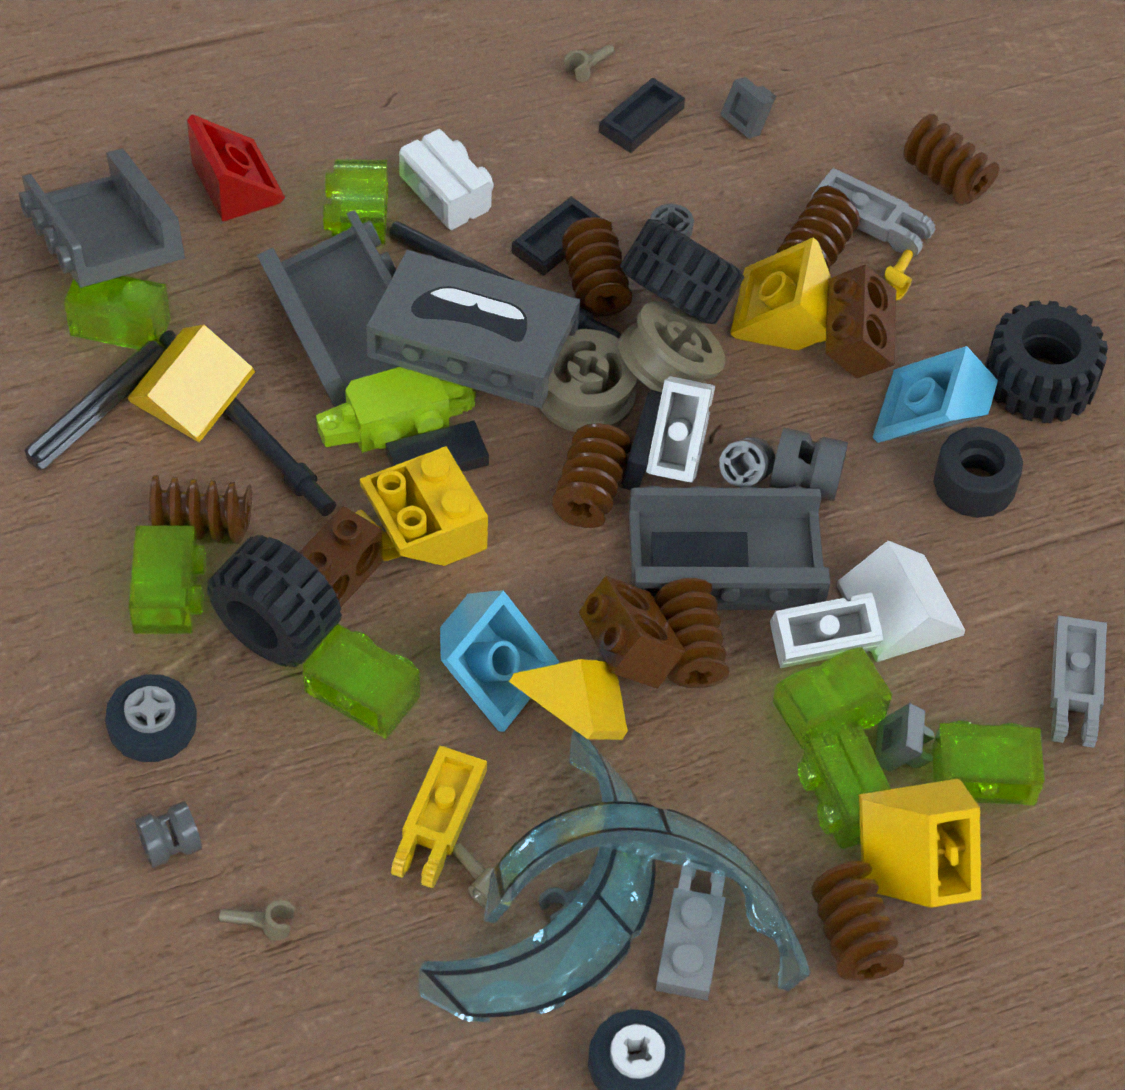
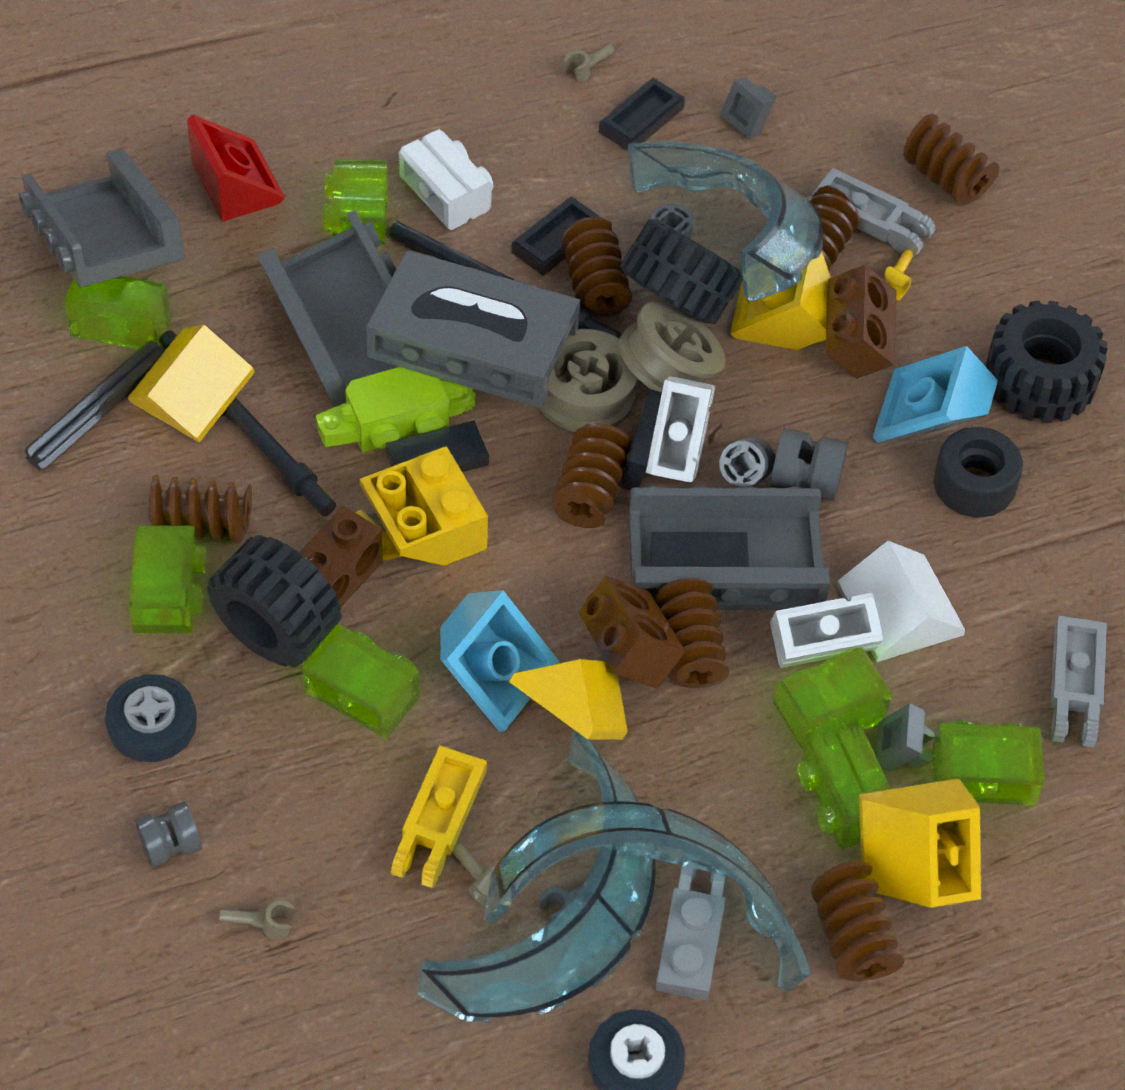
(793, 223): none -> clear light blue windscreen

